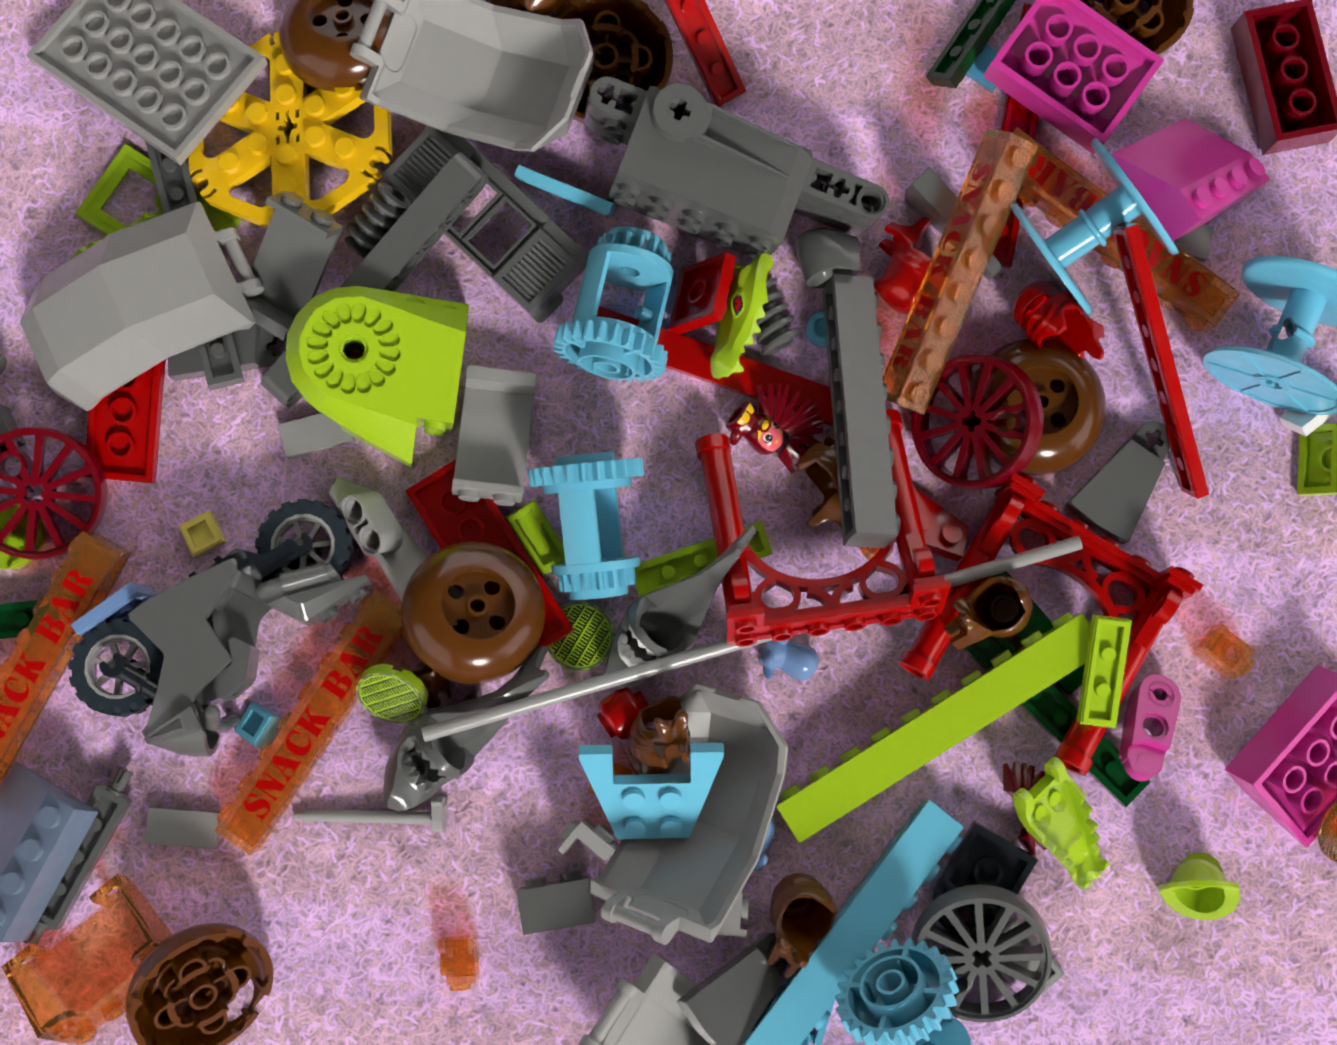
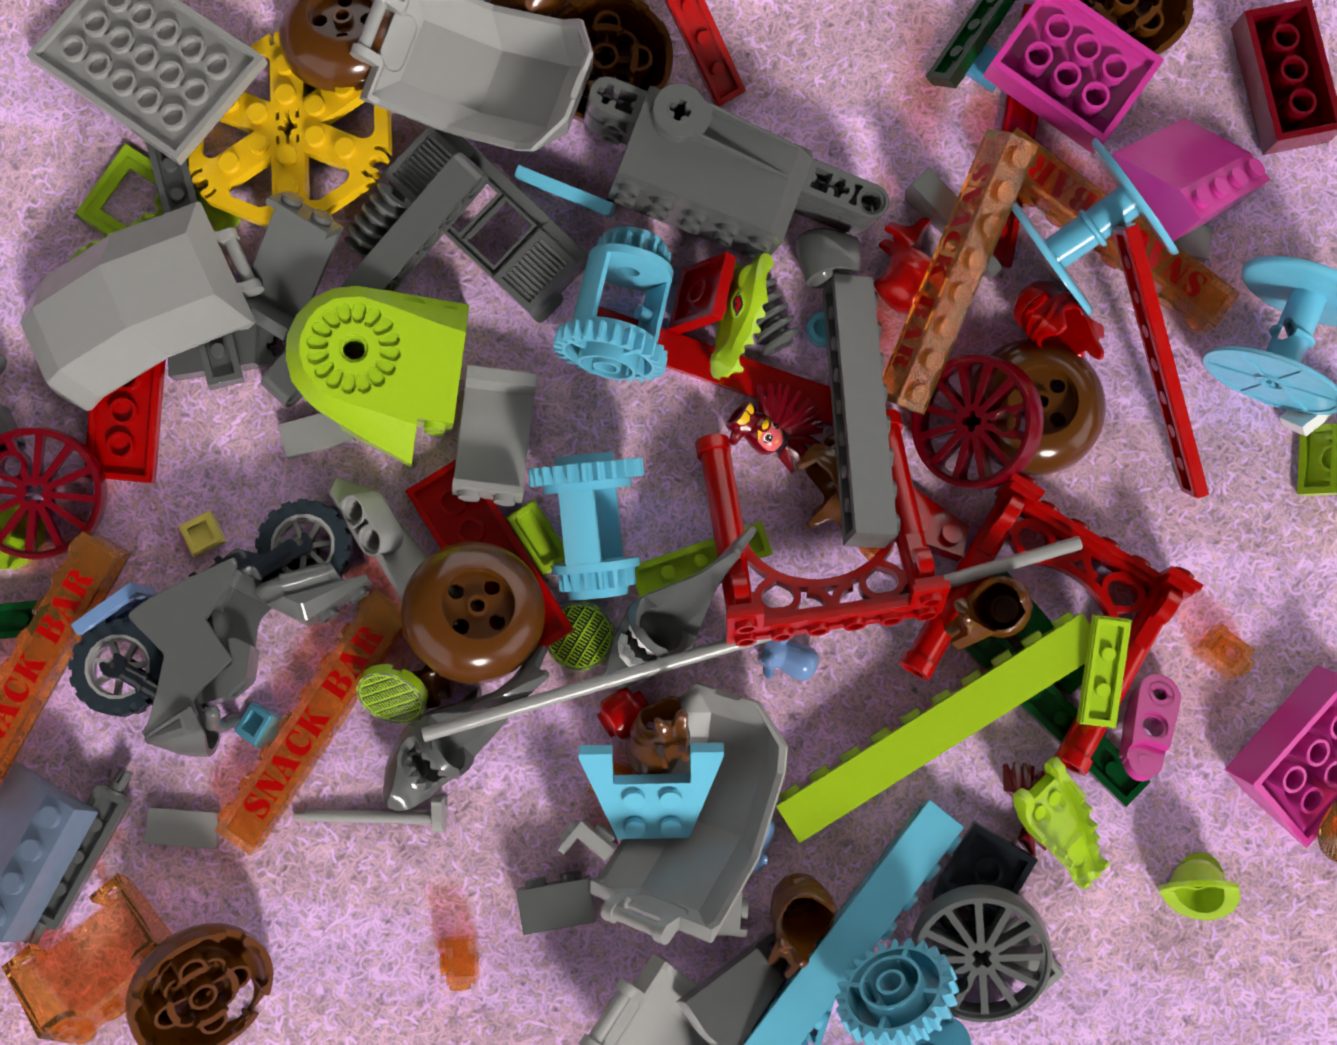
(1122, 486): dark grey piece -> none

